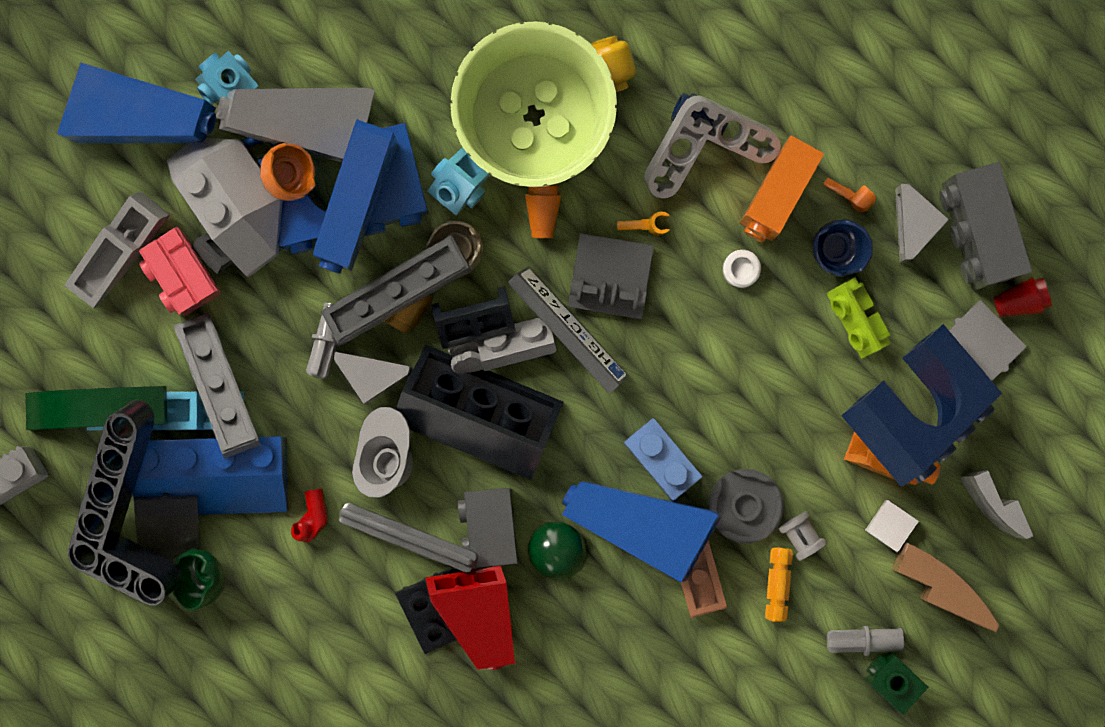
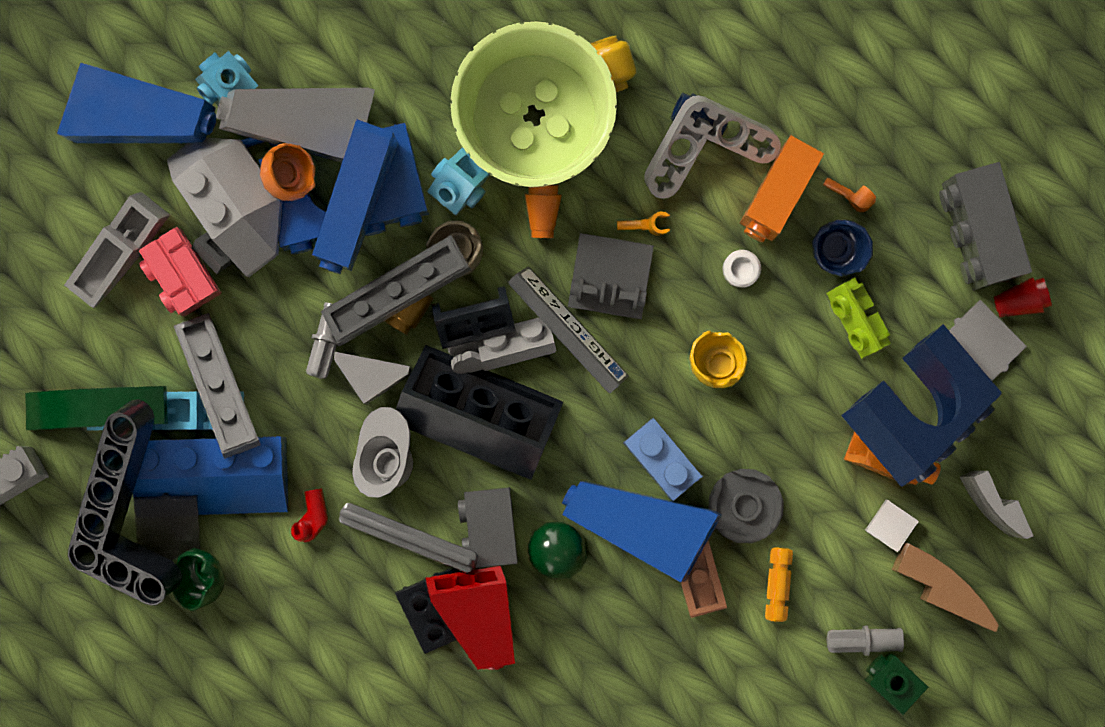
(718, 359): none -> yellow hair
(802, 523): light grey bush -> none
(915, 221): light grey slope -> none

